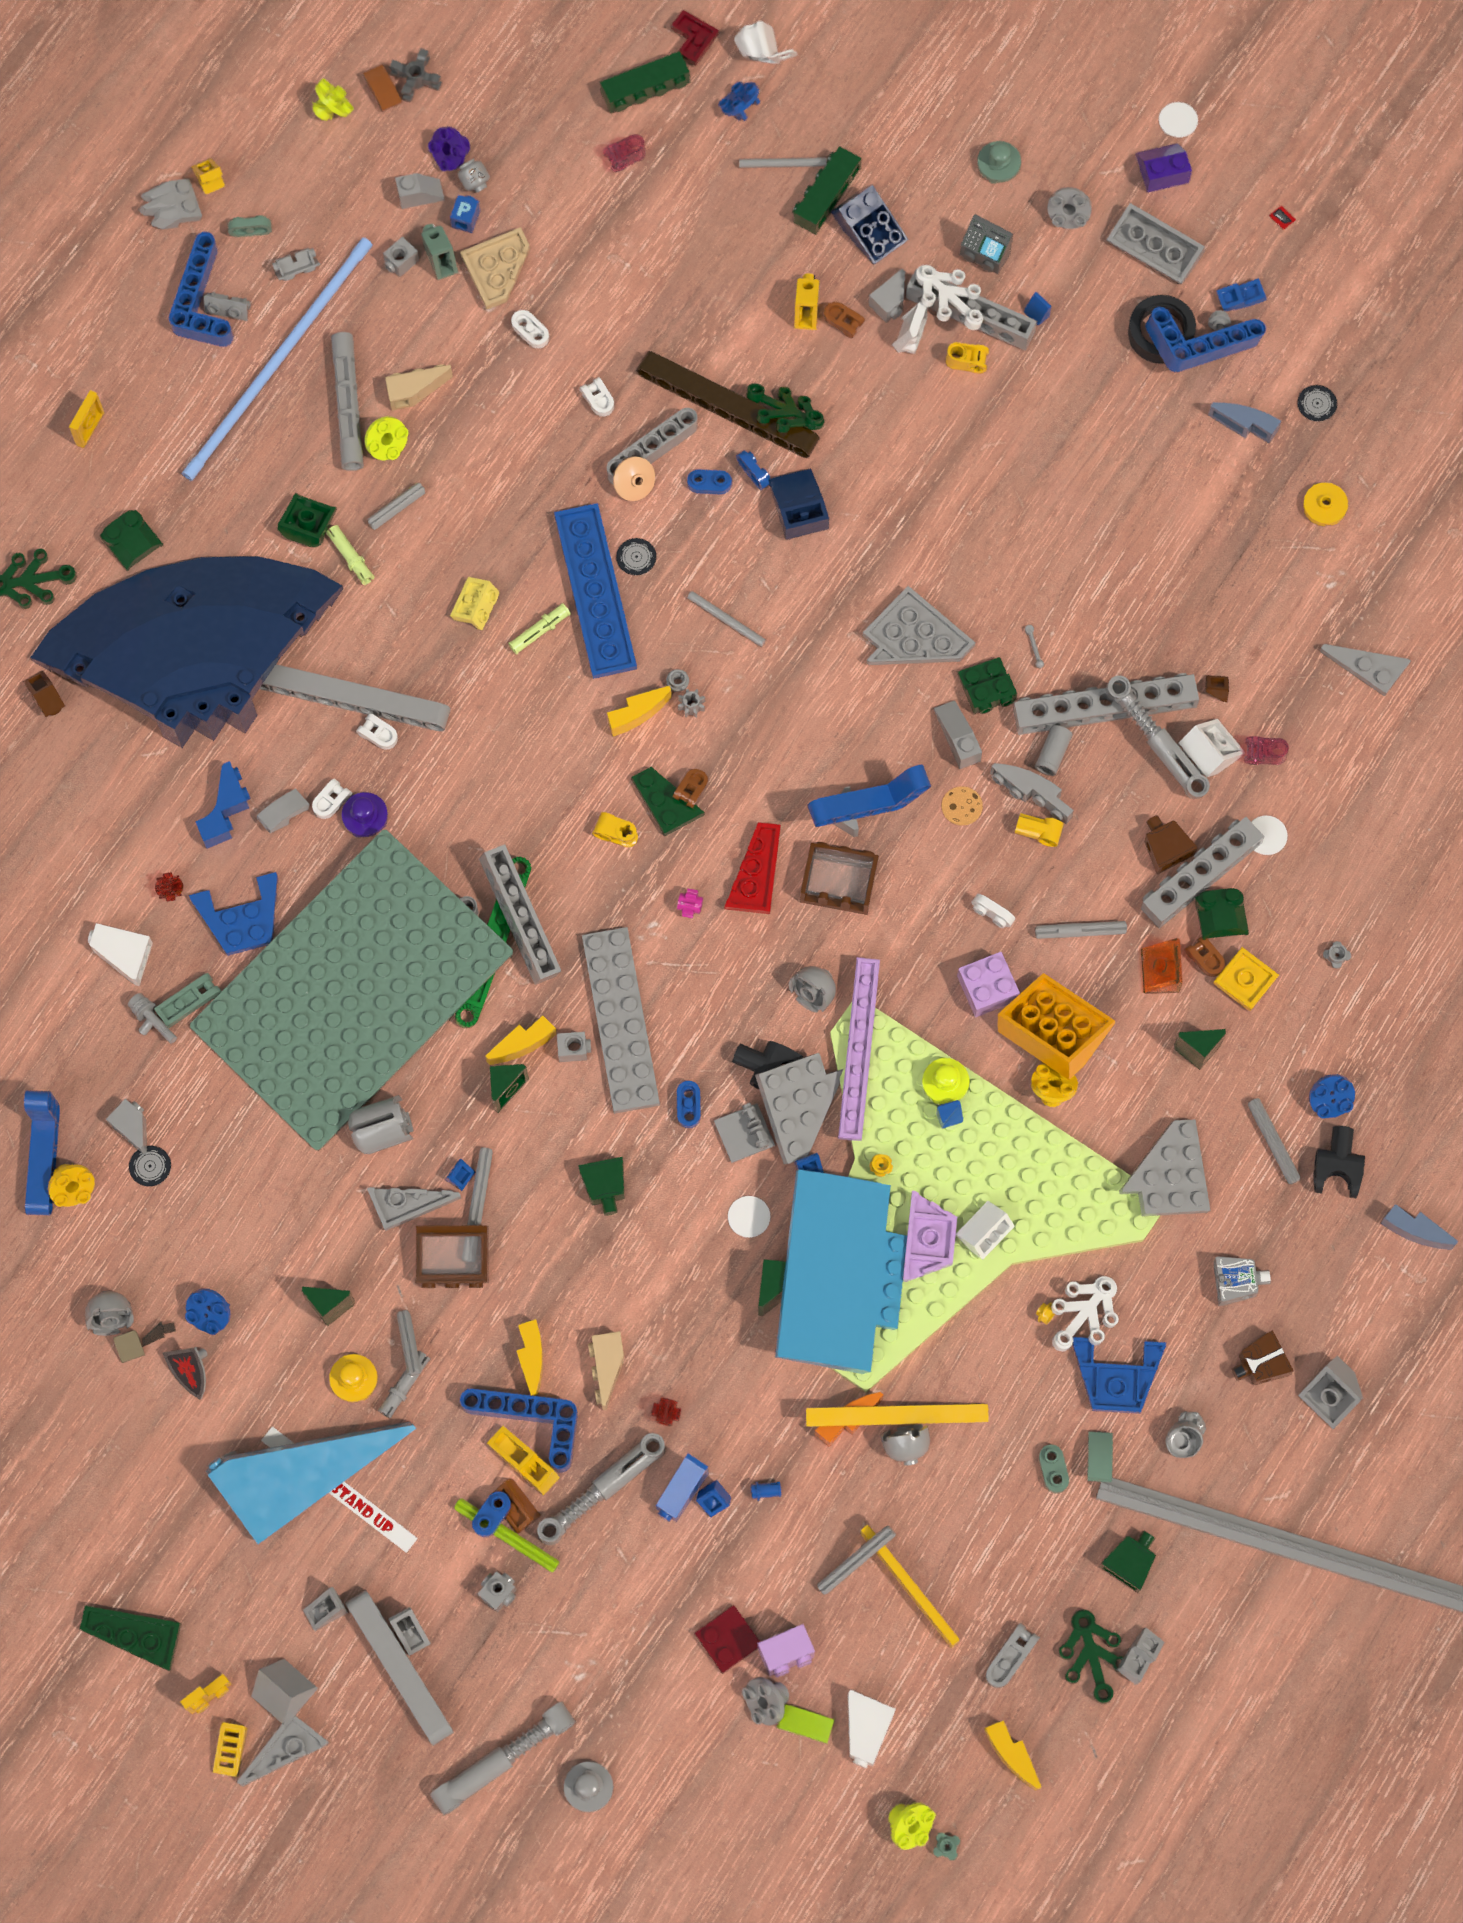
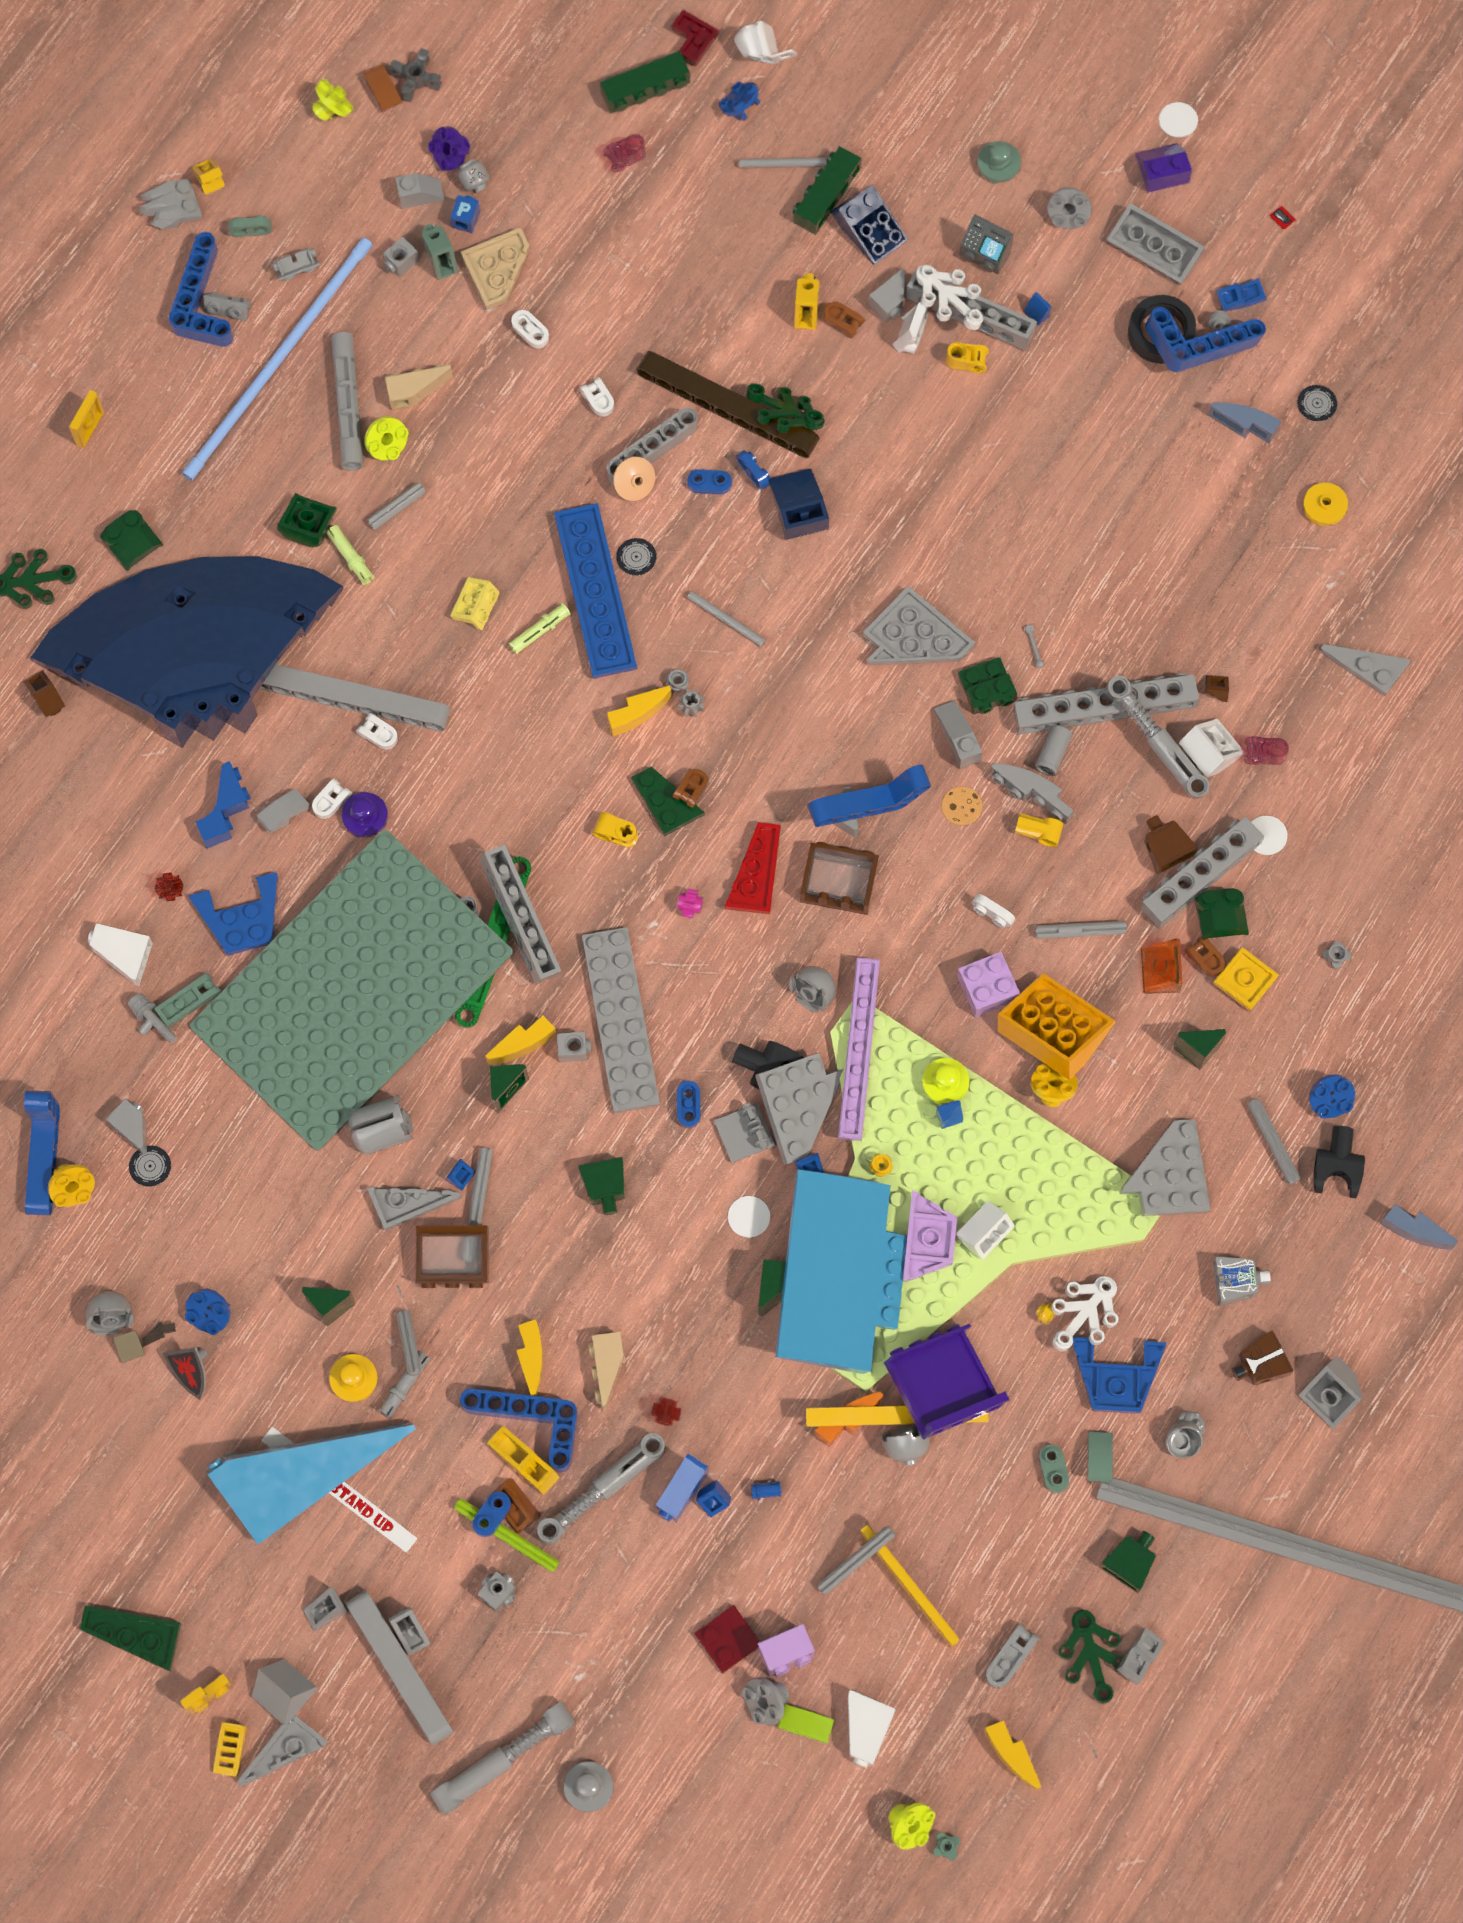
(943, 1381): none -> dark purple panel

